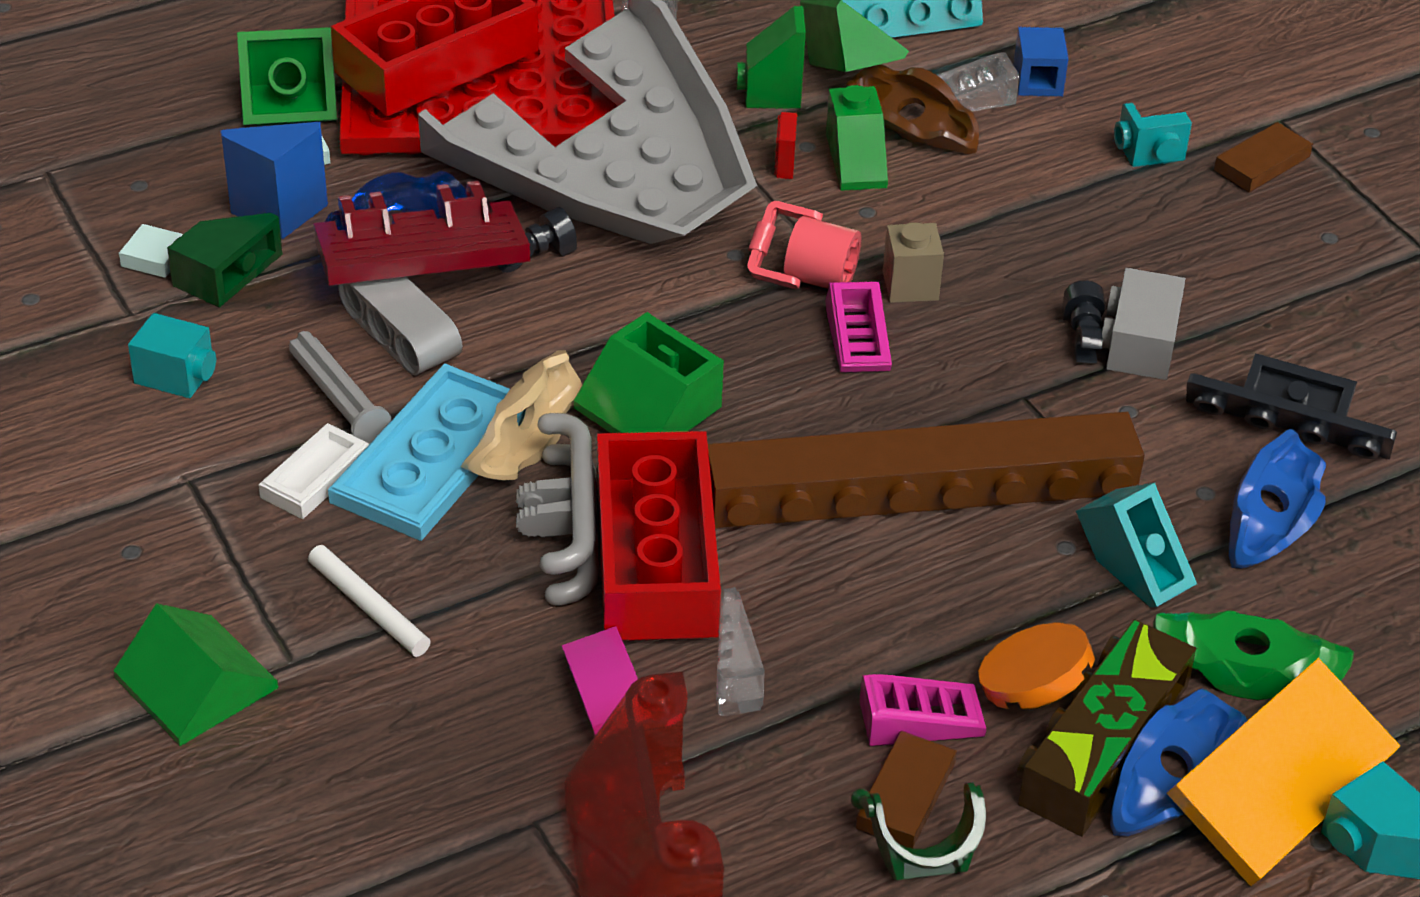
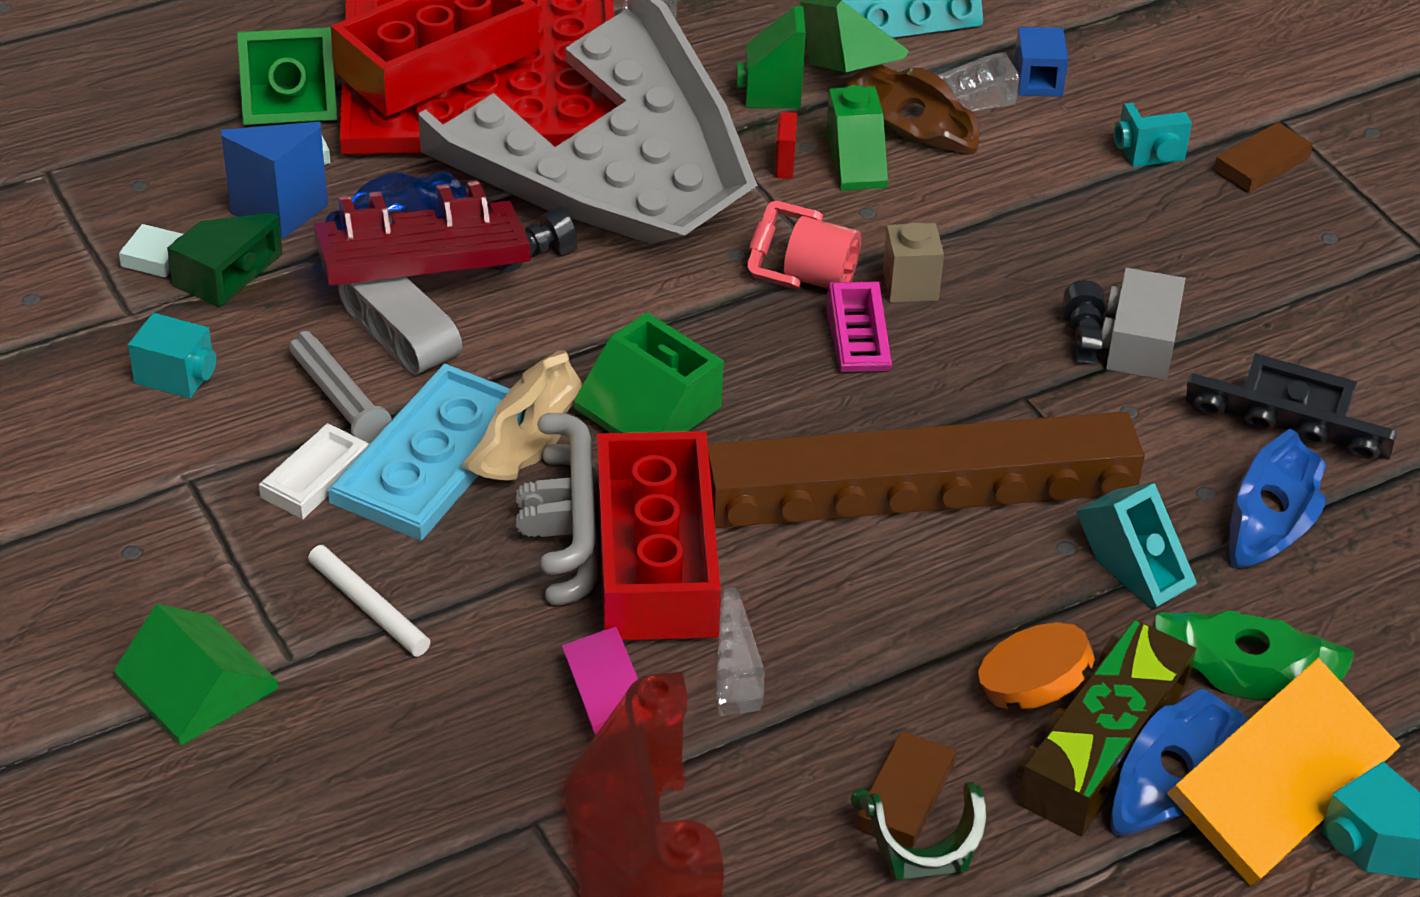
(887, 702): dark pink slope -> none

